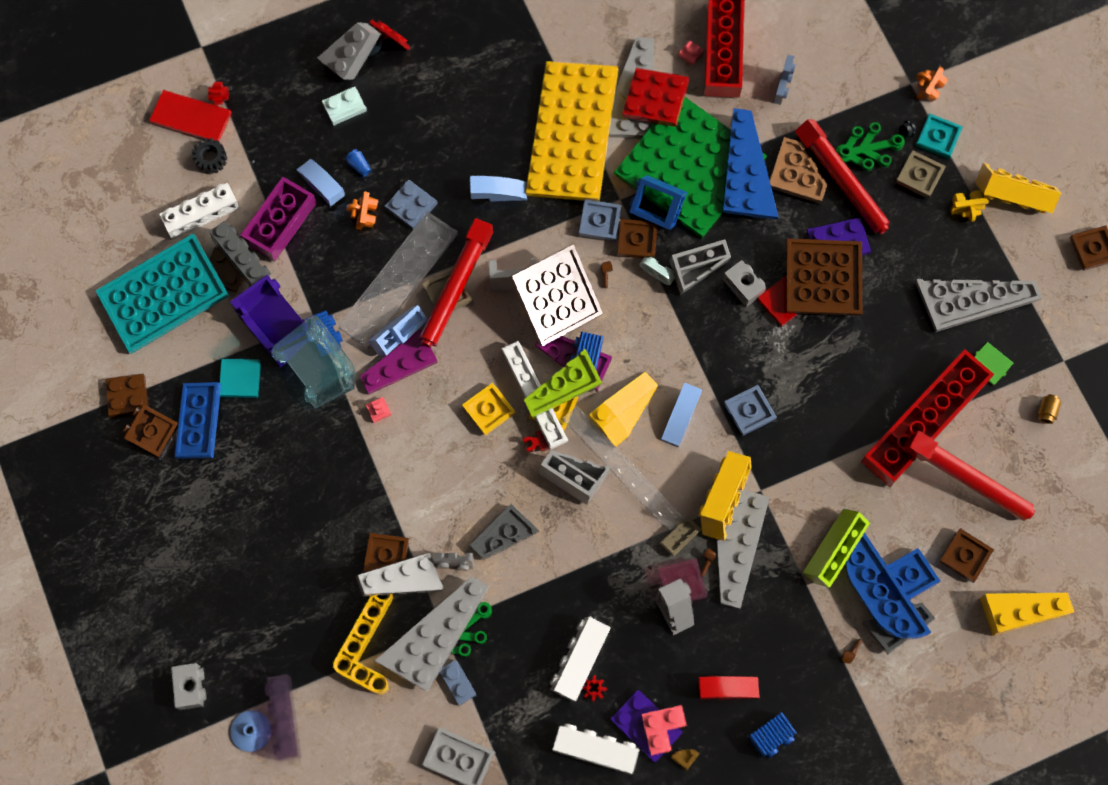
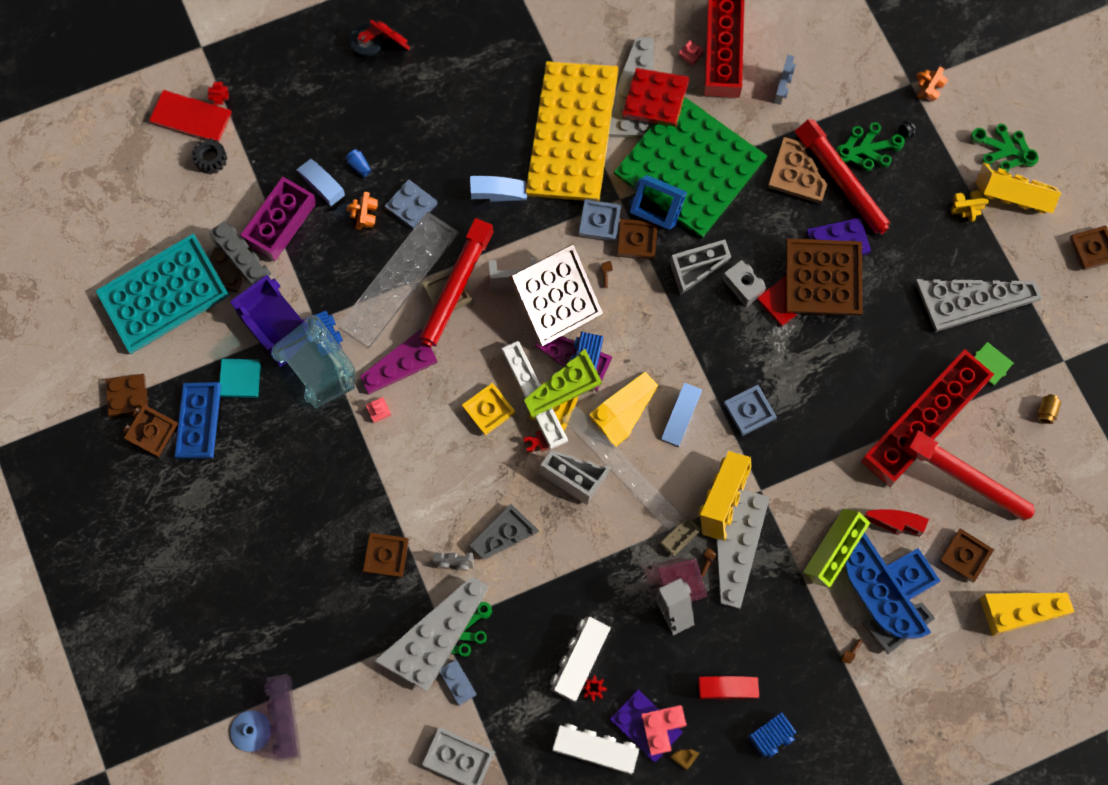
(183, 675): light grey brick -> none
(199, 210): white brick -> none
(344, 105): light aqua plate -> none
(350, 50): light grey wedge -> none
(363, 640): yellow beam -> none
(398, 331): light blue slope -> none
(403, 577): wing -> none
(661, 273): light aqua plate -> none
(747, 179): blue wing -> none
(897, 521): none -> red slope
(920, 174): dark tan plate -> none
(939, 136): teal tile -> none
(1007, 148): none -> green plant

